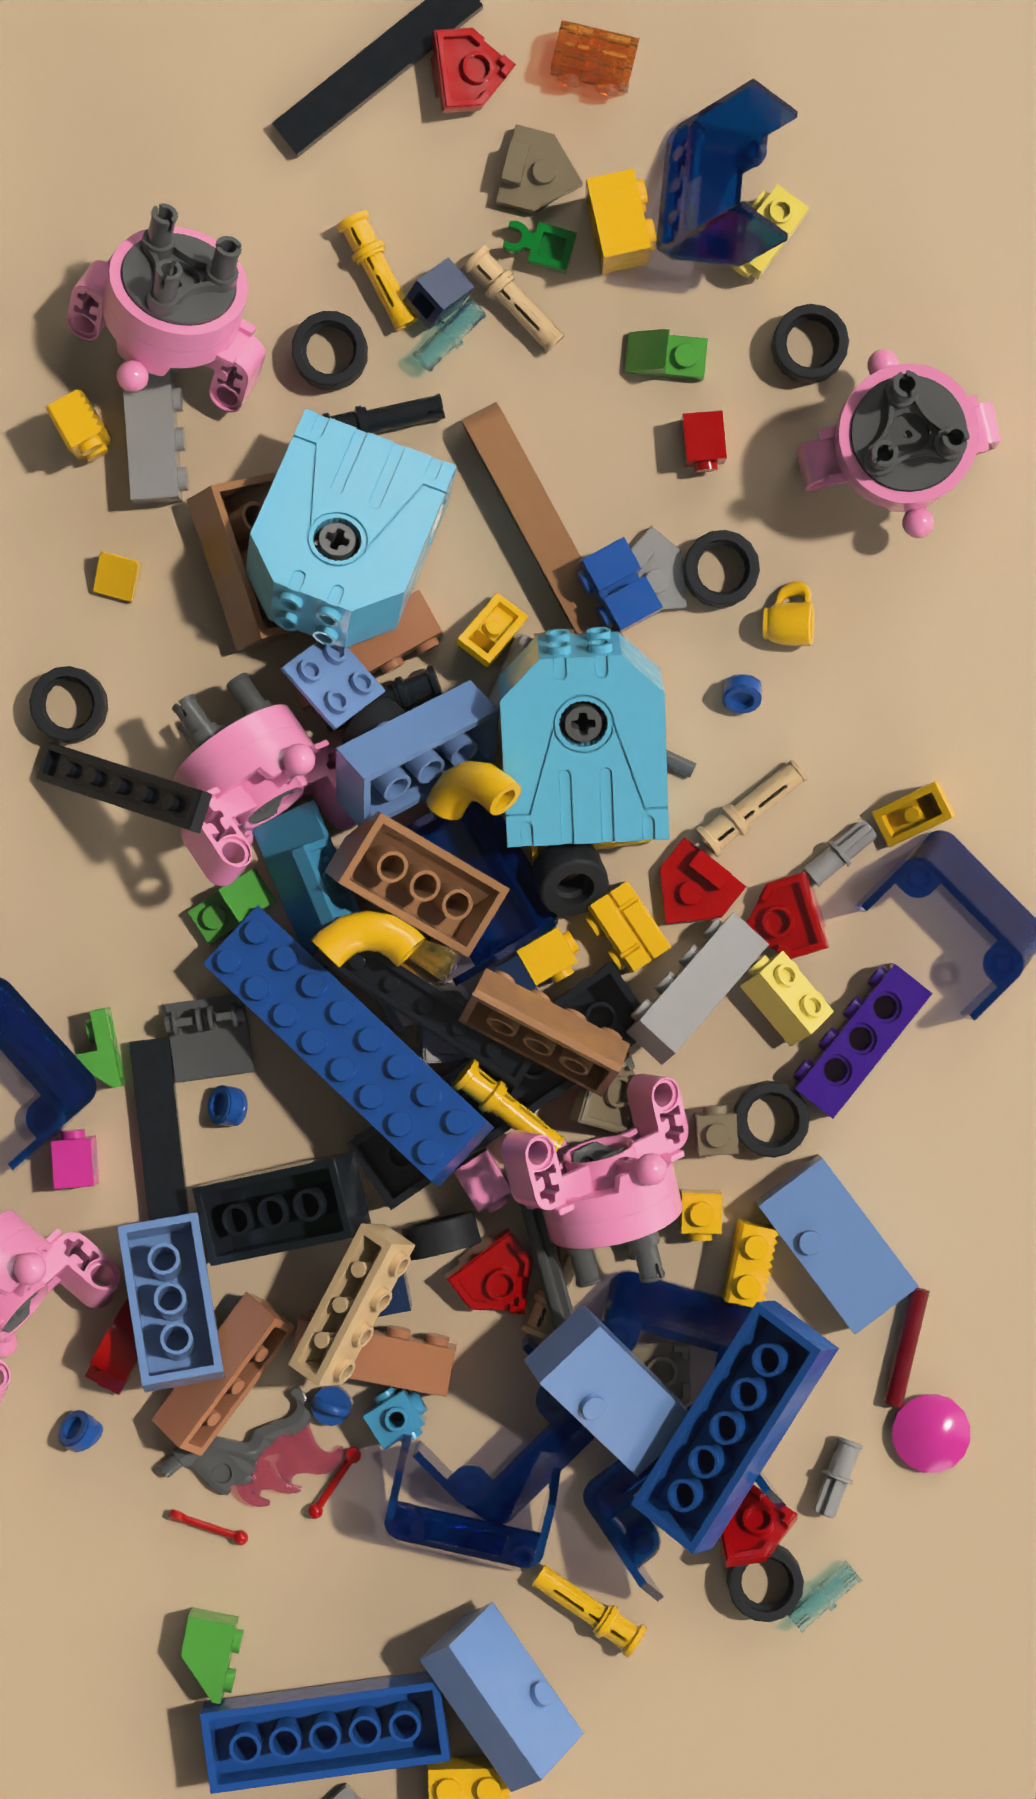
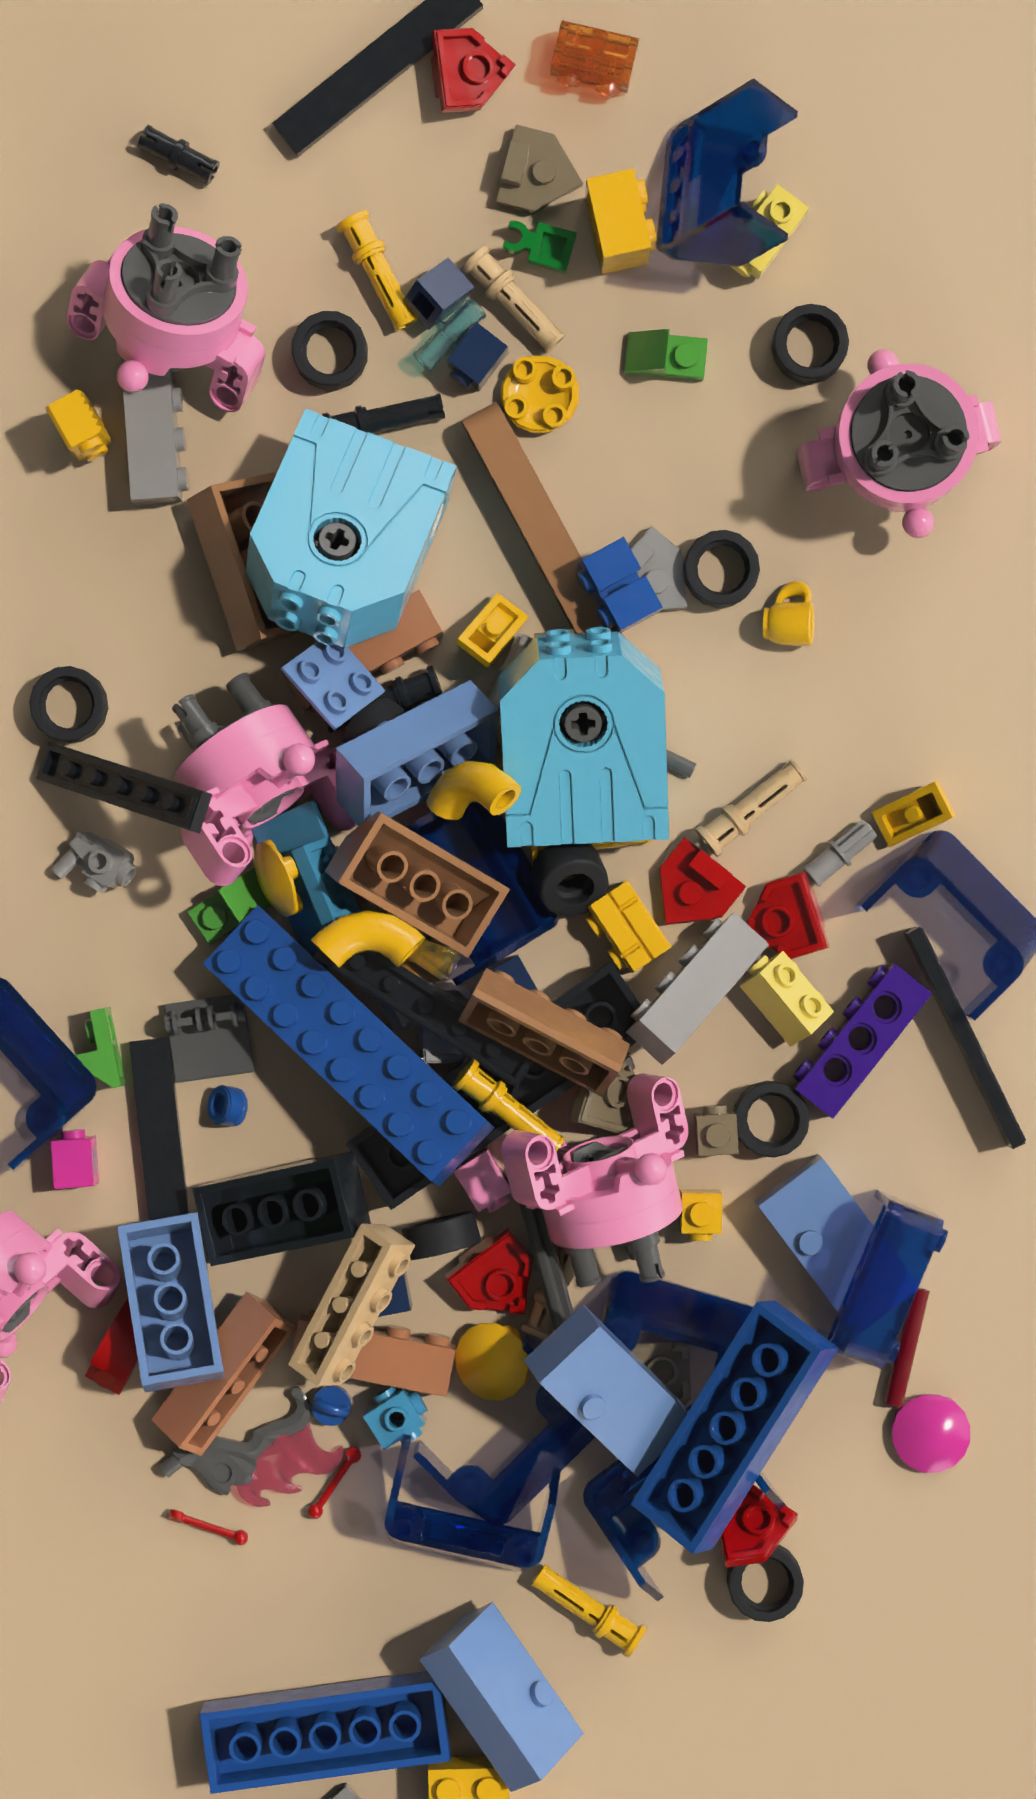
(79, 1431): blue tile -> none
(103, 862): none -> light grey piece
(116, 576): yellow slope -> none
(178, 154): none -> black pin
(208, 1650): bright green slope -> none
(276, 878): none -> yellow dish
(476, 357): none -> dark blue brick
(492, 1361): none -> yellow dish
(540, 393): none -> yellow dish
(550, 956): yellow brick -> none
(703, 440): red brick -> none
(742, 693): blue tile -> none
(749, 1263): yellow brick -> none
(824, 1596): clear light blue pin -> none
(836, 1477): light grey axle -> none
(885, 1282): none -> clear blue windscreen
(965, 1037): none -> black tile

